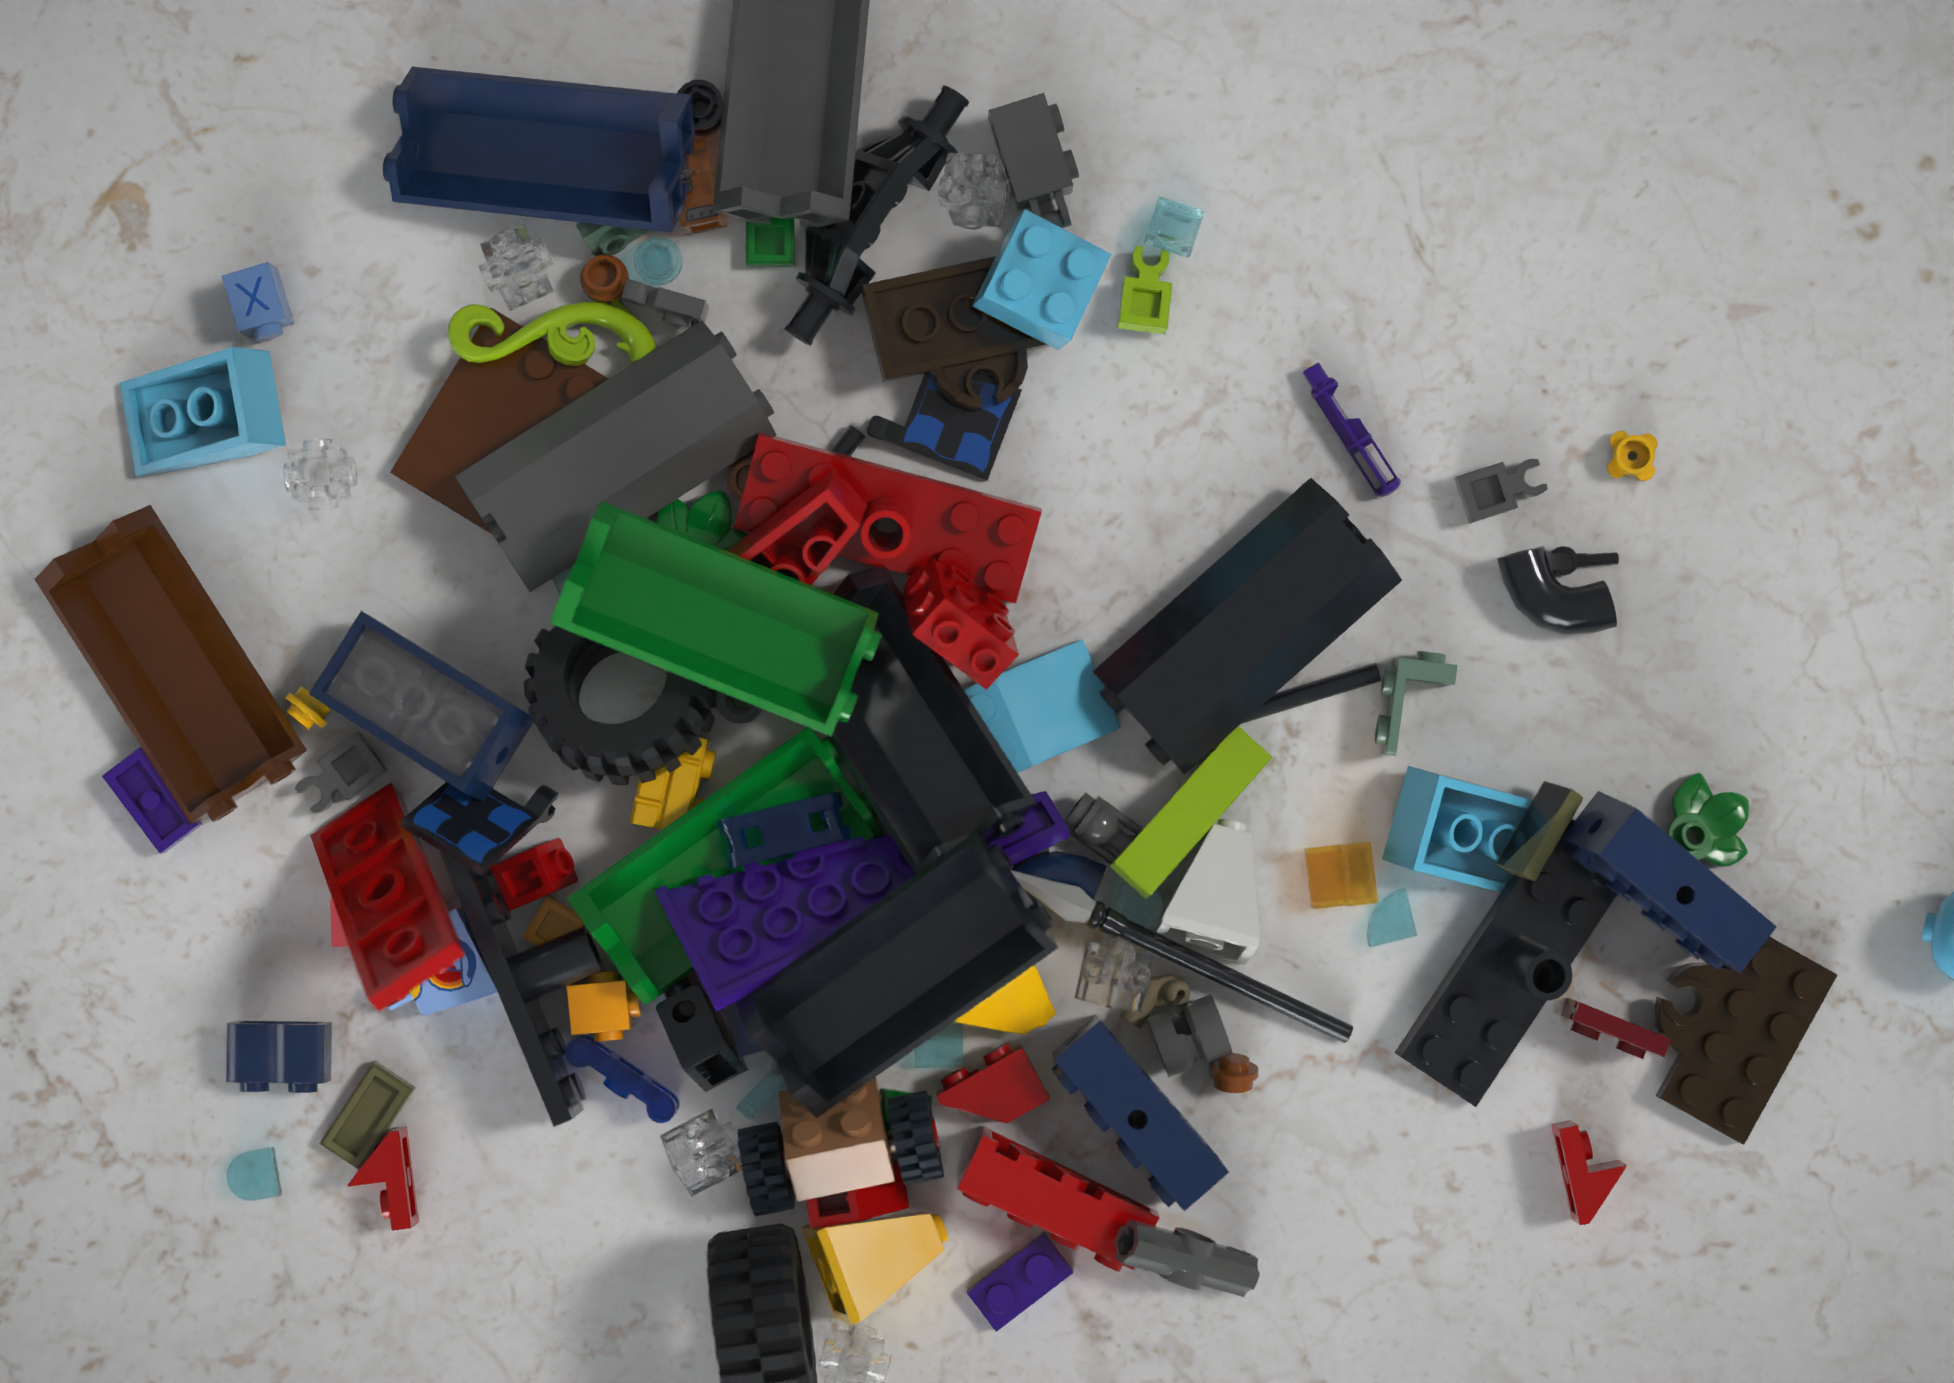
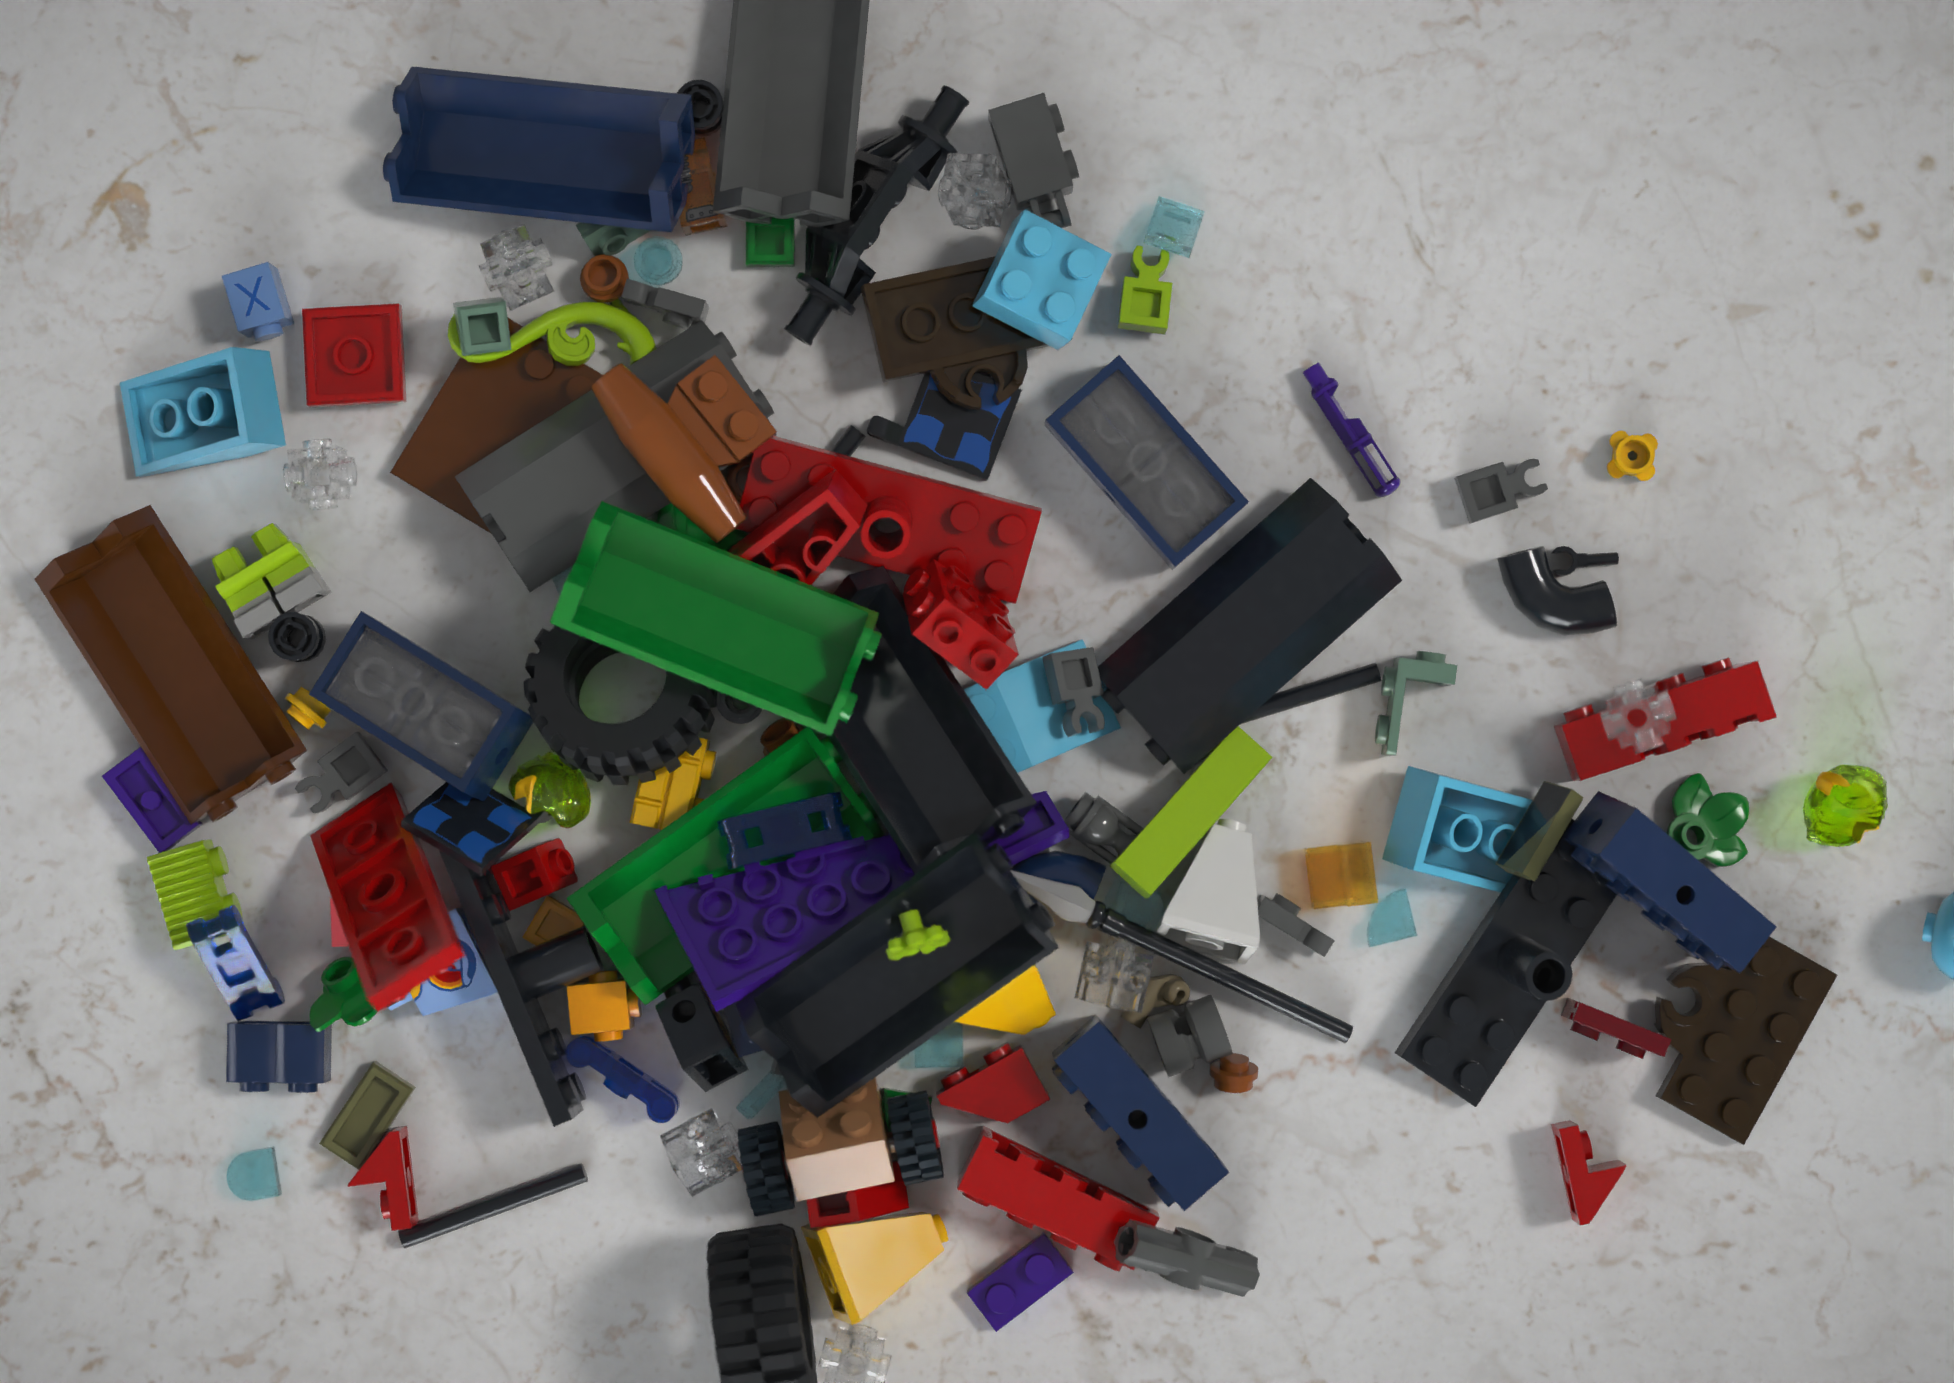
(190, 887): none -> lime brick
(235, 964): none -> clear blue plate
(269, 587): none -> hips
(306, 637): none -> black wheel
(341, 998): none -> green plate
(354, 355): none -> red plate
(482, 326): none -> sand green slope
(493, 1205): none -> black bar
(552, 789): none -> clear neon green hair
(686, 440): none -> dark orange plate
(779, 733): none -> dark orange plate
(916, 937): none -> lime plant
(1075, 681): none -> dark grey plate
(1145, 462): none -> clear brick
(1283, 915): none -> dark grey plate
(1656, 706): none -> clear brick
(1703, 708): none -> red wedge
(1845, 805): none -> clear neon green hair

